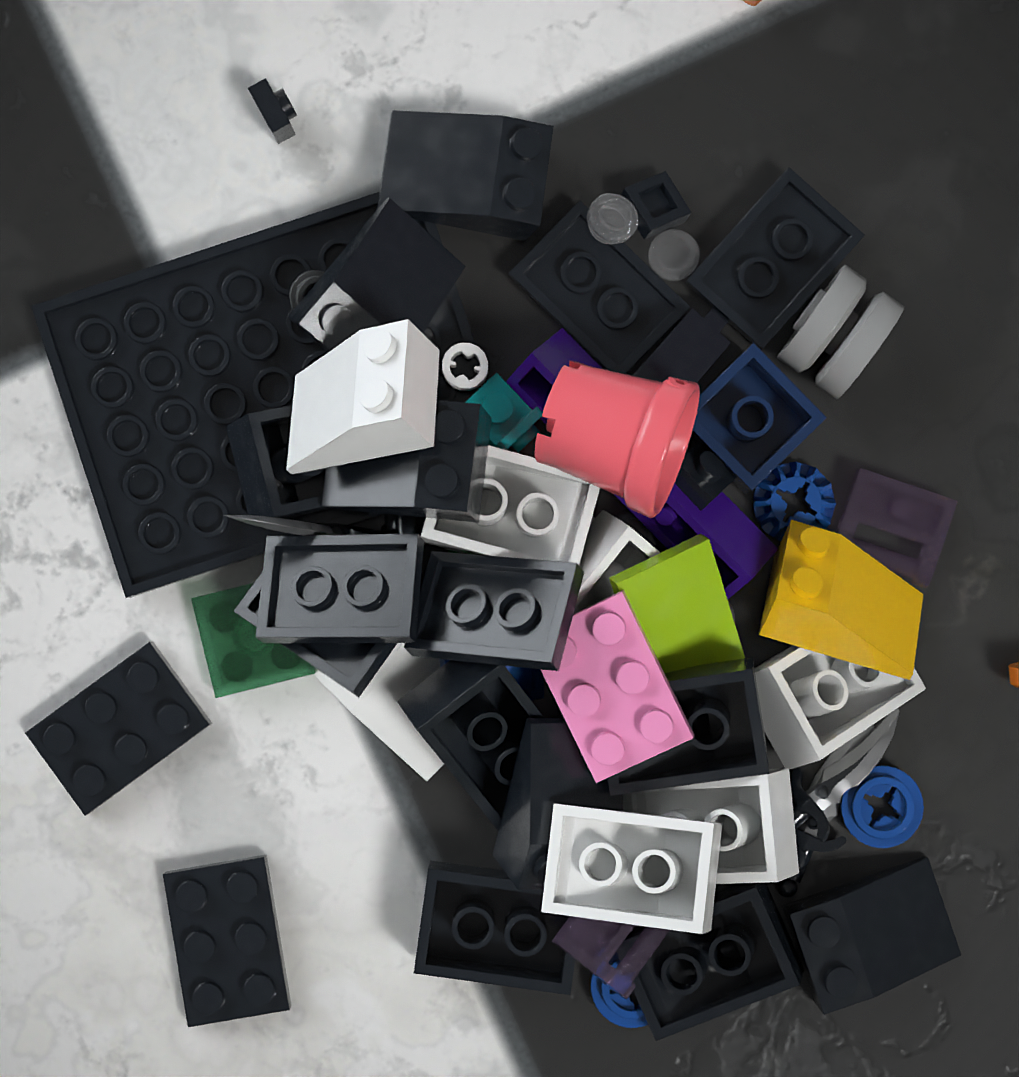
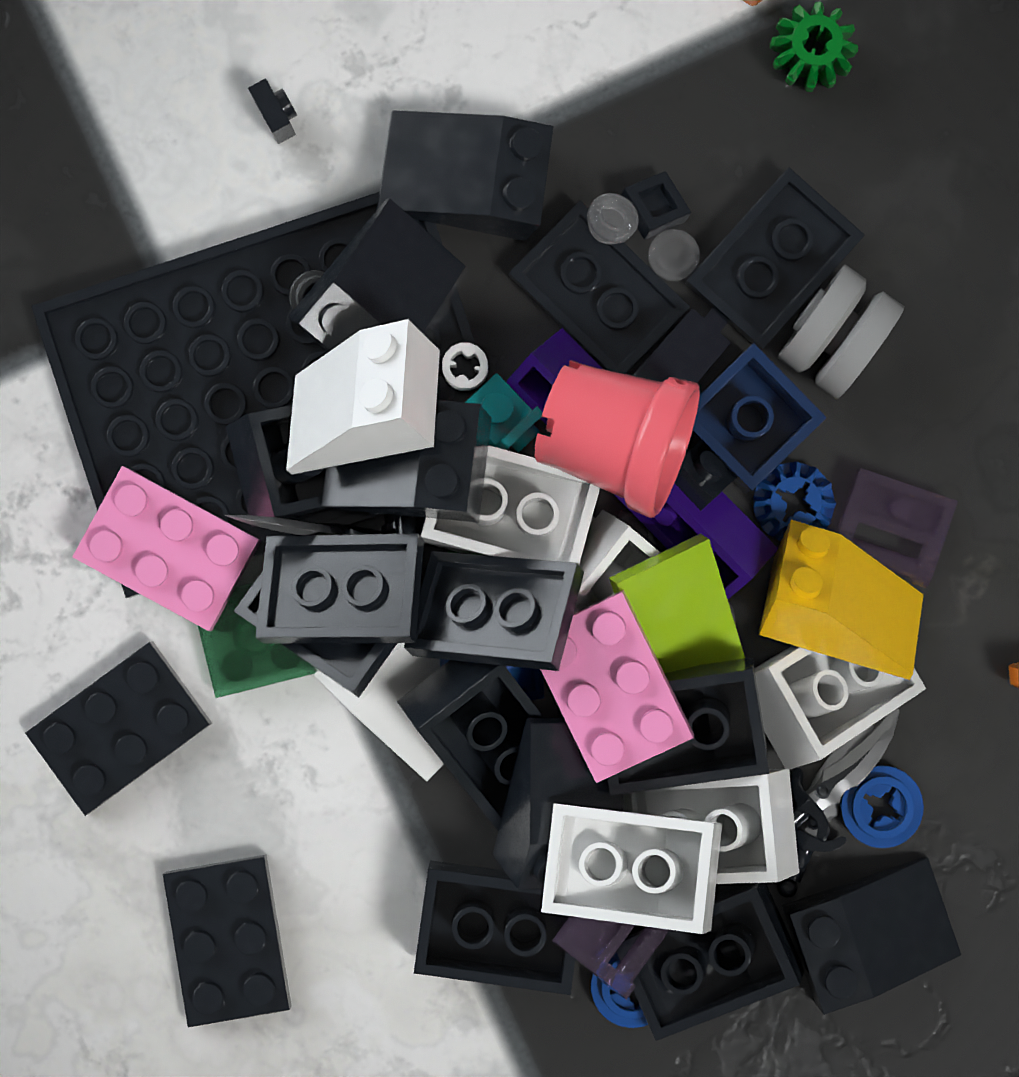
(166, 548): none -> bright pink plate
(820, 28): none -> green gear

